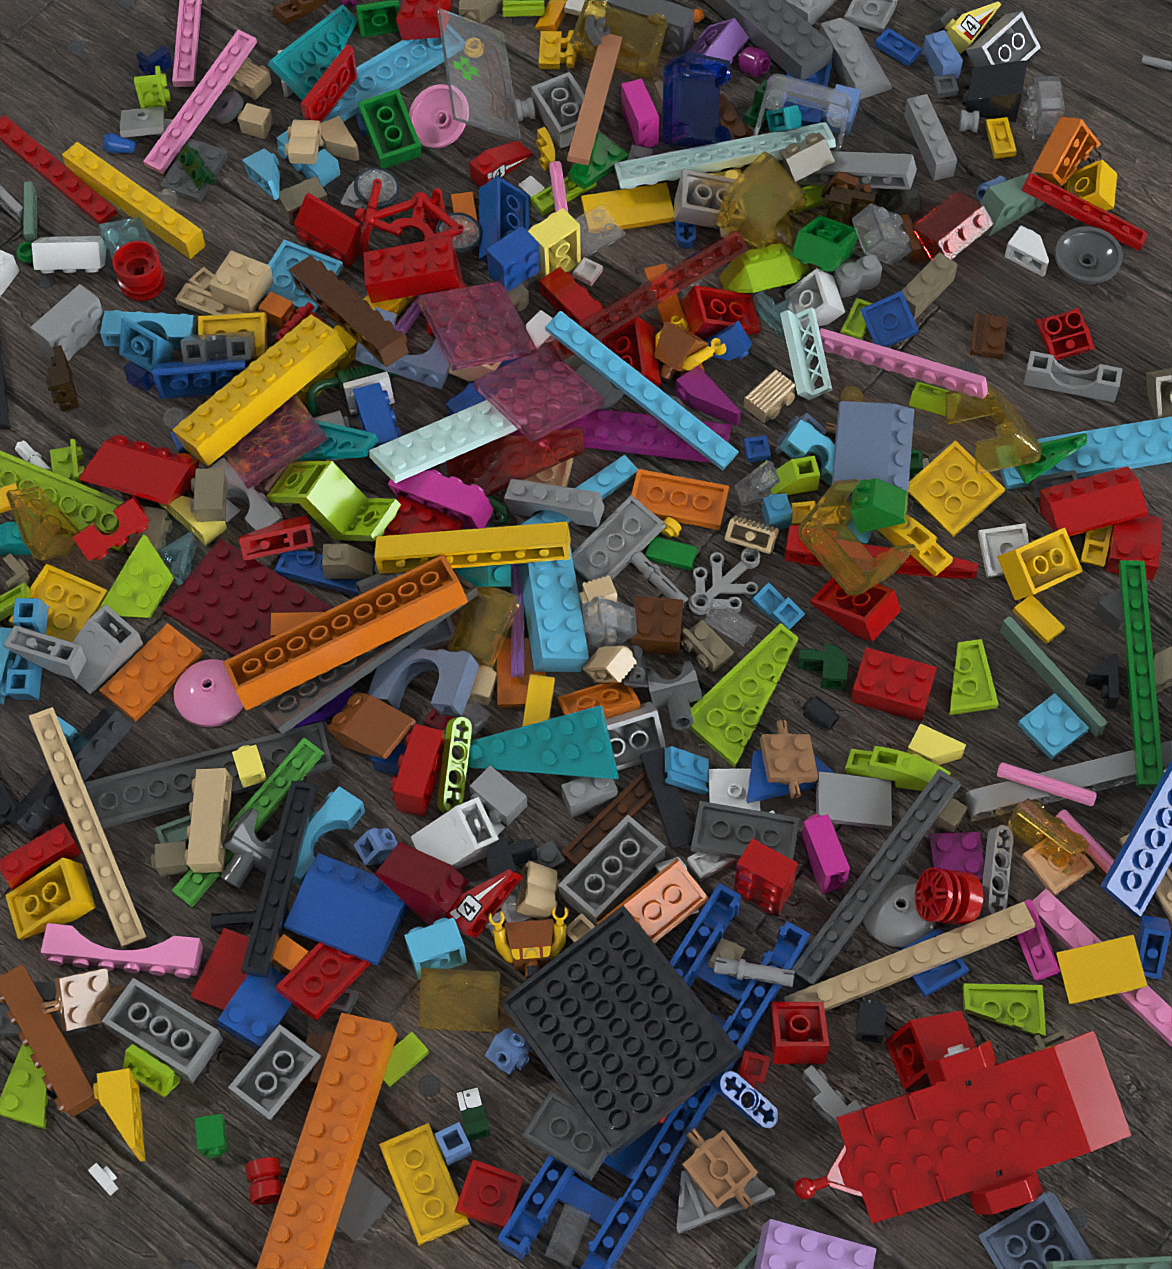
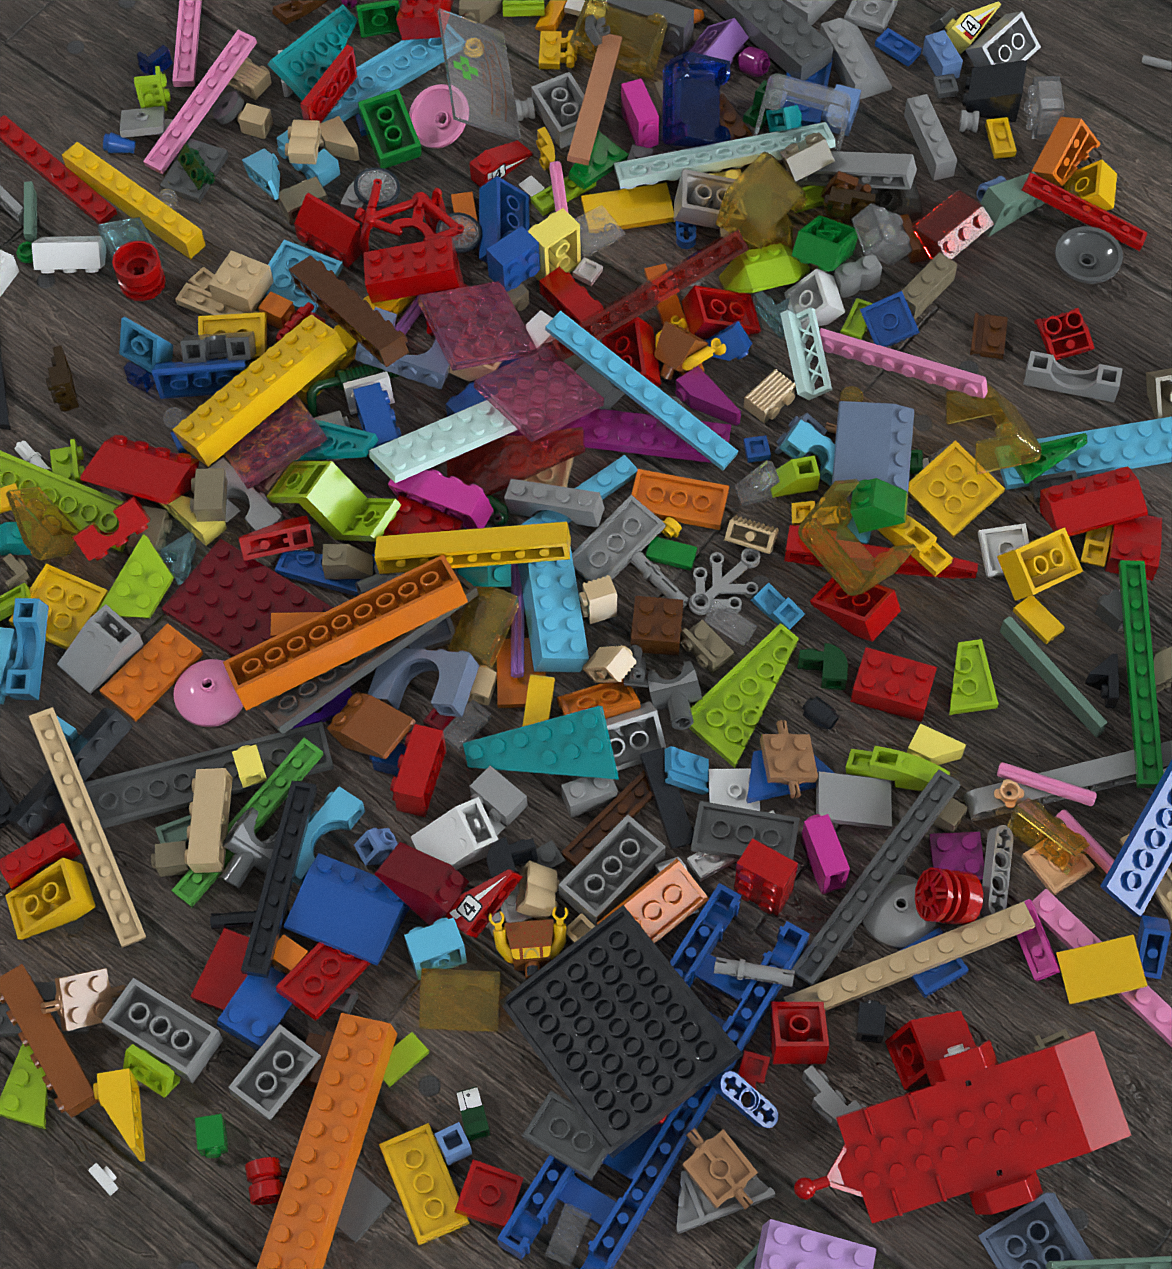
(47, 651): light grey slope -> none
(69, 323): light grey brick -> none
(170, 326): medium azure arch -> none
(175, 955): bright pink arch -> none
(450, 763): lime beam -> none
(509, 1051): medium blue brick -> none
(608, 622): clear brick -> none
(727, 950): dark tan bracket -> none
(777, 511): dark azure brick -> none
(929, 398): lime slope -> none
(1008, 1005): lime wing -> none
(1012, 787): none -> light nougat plate
(1028, 251): white slope -> none
(1053, 726): medium azure plate -> none

